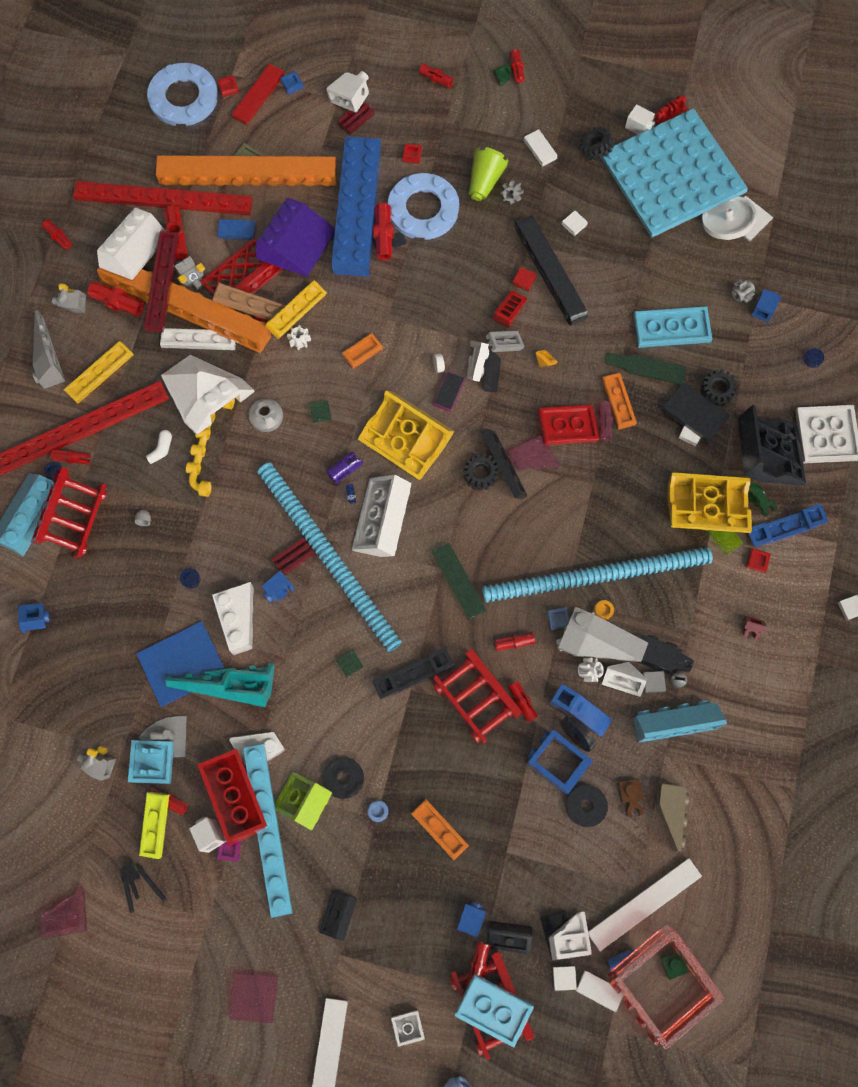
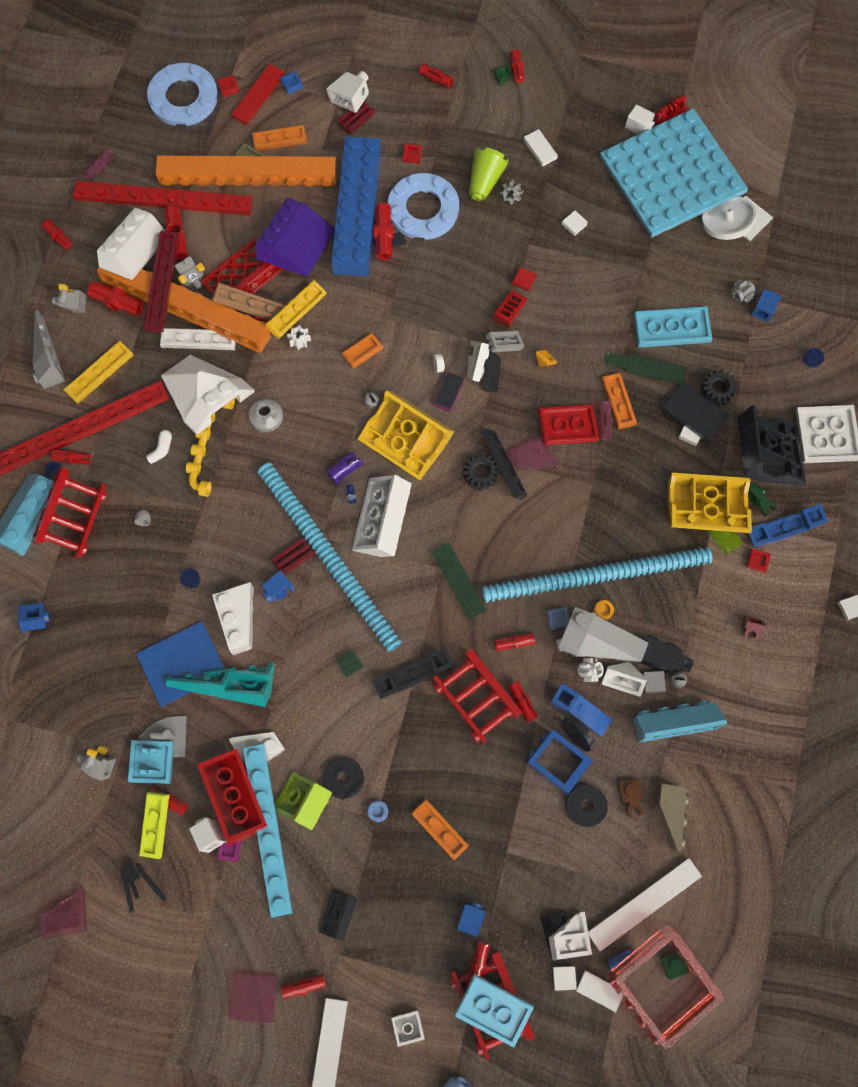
(99, 164): none -> clear pink pin
(236, 229): blue tile -> none
(279, 138): none -> orange tile
(303, 986): none -> red pin
(320, 411): clear green tile -> none
(368, 403): none -> light grey hinge
(509, 937): black slope -> none
(551, 270): black beam -> none
(597, 151): black tyre -> none

